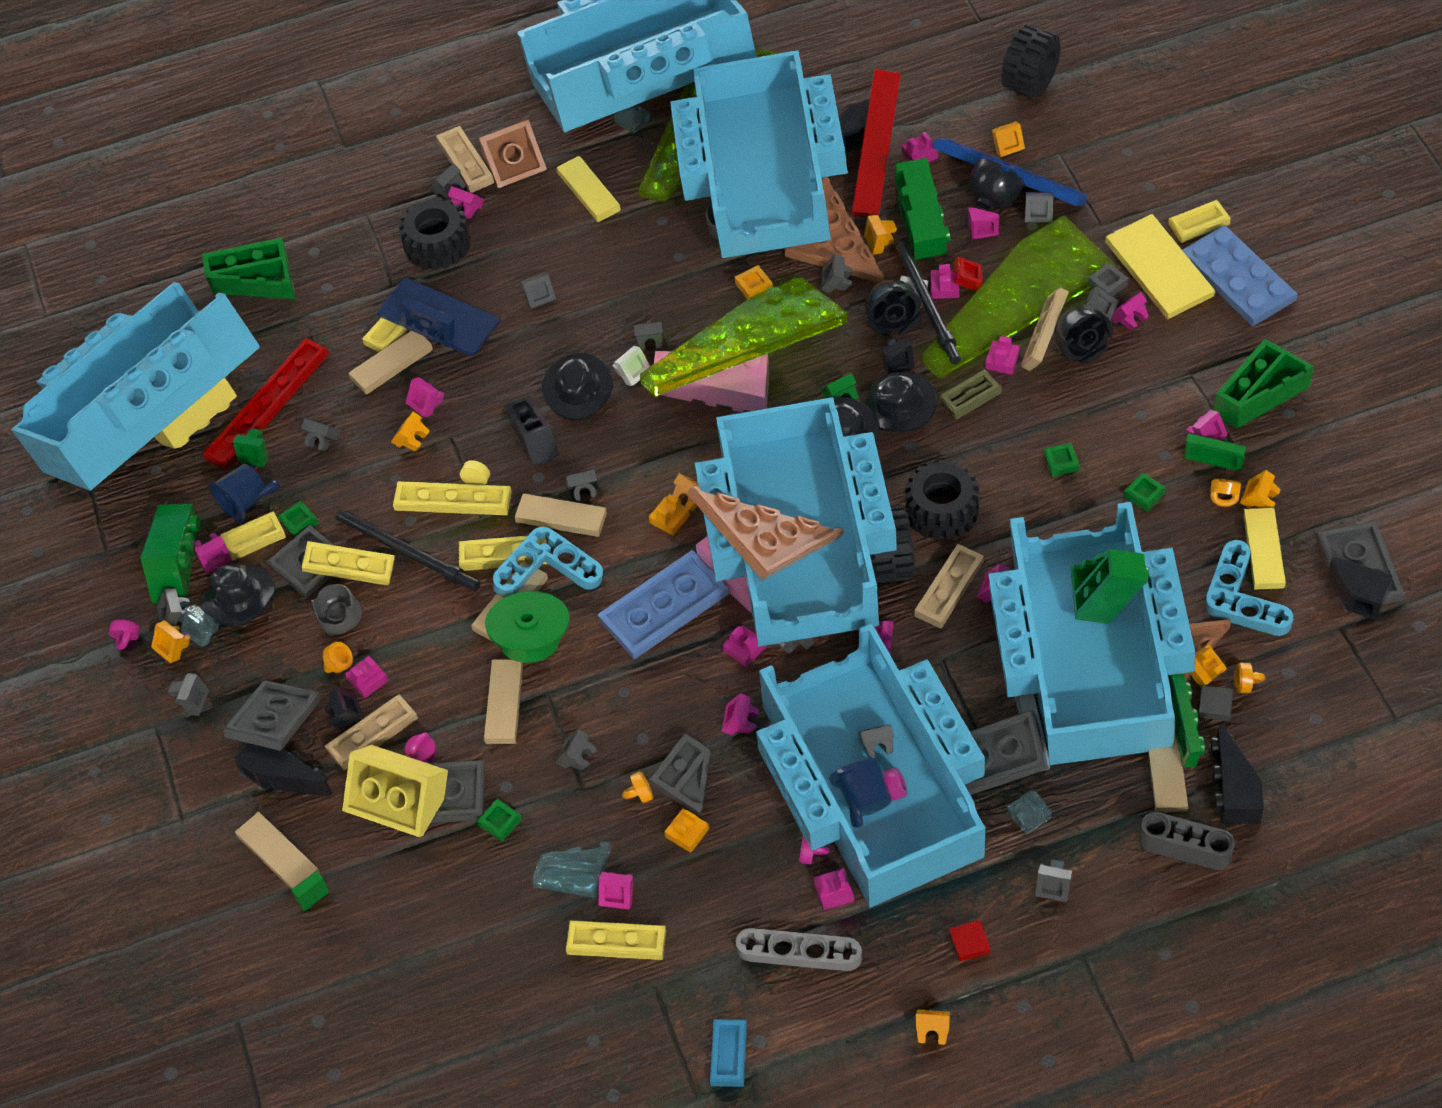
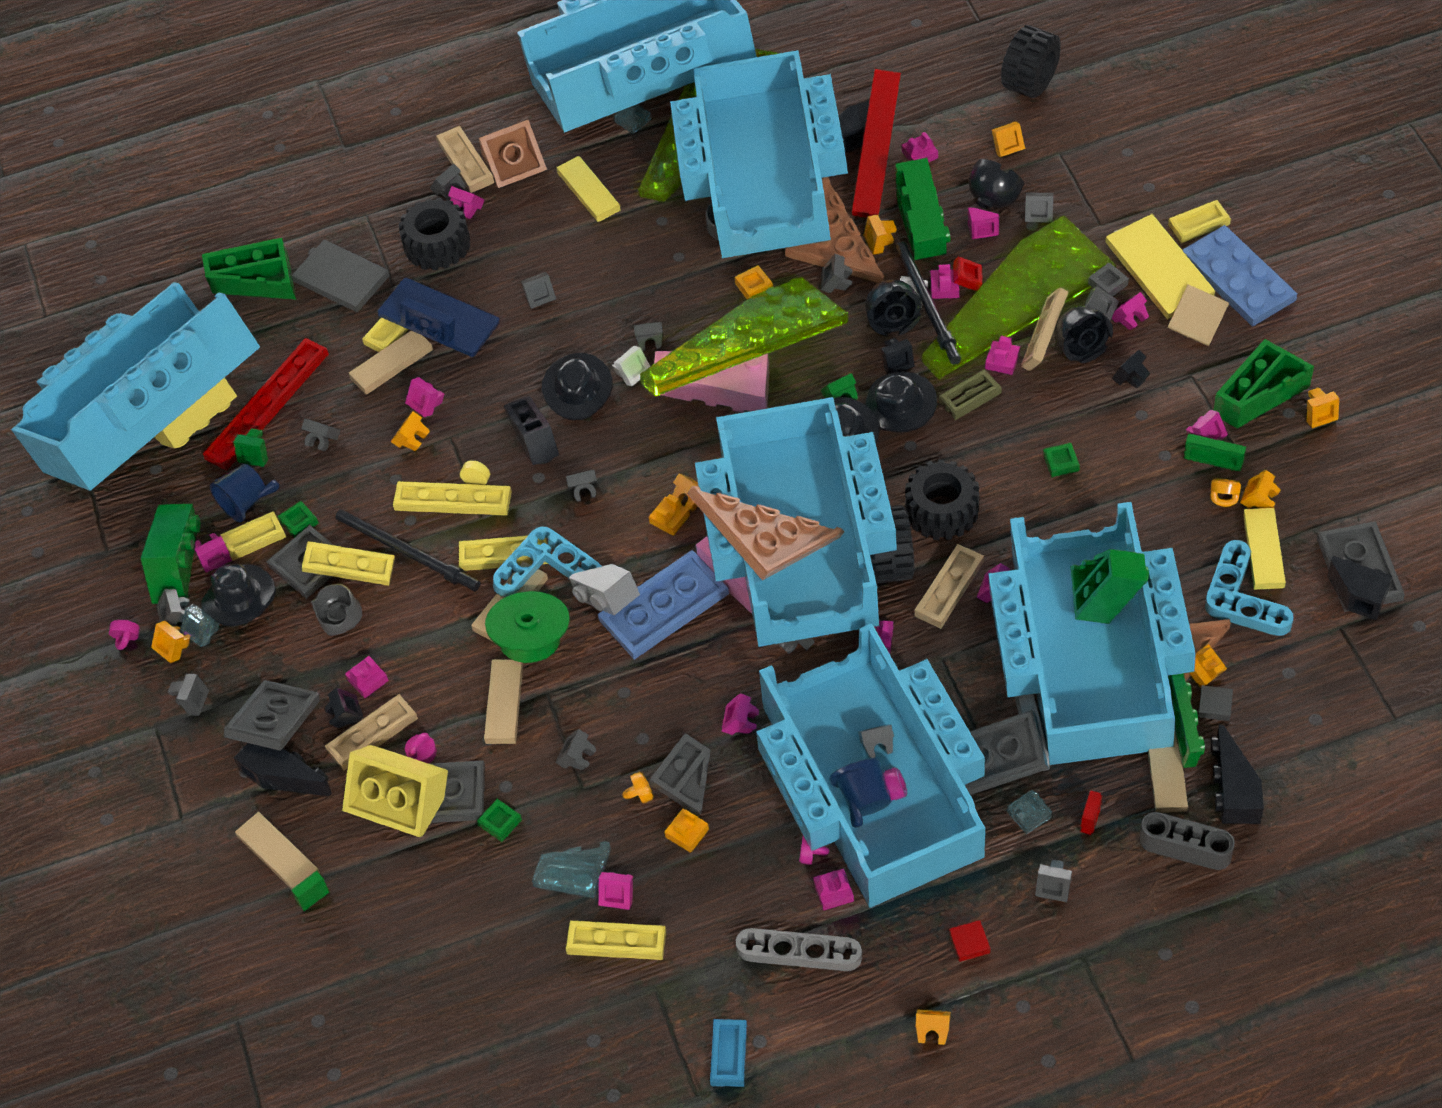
(337, 657): light orange tile -> none
(340, 275): none -> dark grey tile
(561, 515): tan tile -> none
(605, 588): none -> light grey slope
(742, 645): dark pink tile -> none
(1030, 179): blue tile -> none
(1091, 812): none -> red tile
(1132, 371): none -> black tile
(1145, 492): green tile -> none
(1198, 315): none -> tan window
(1245, 677): light orange tile -> none
(1322, 407): none -> light orange tile

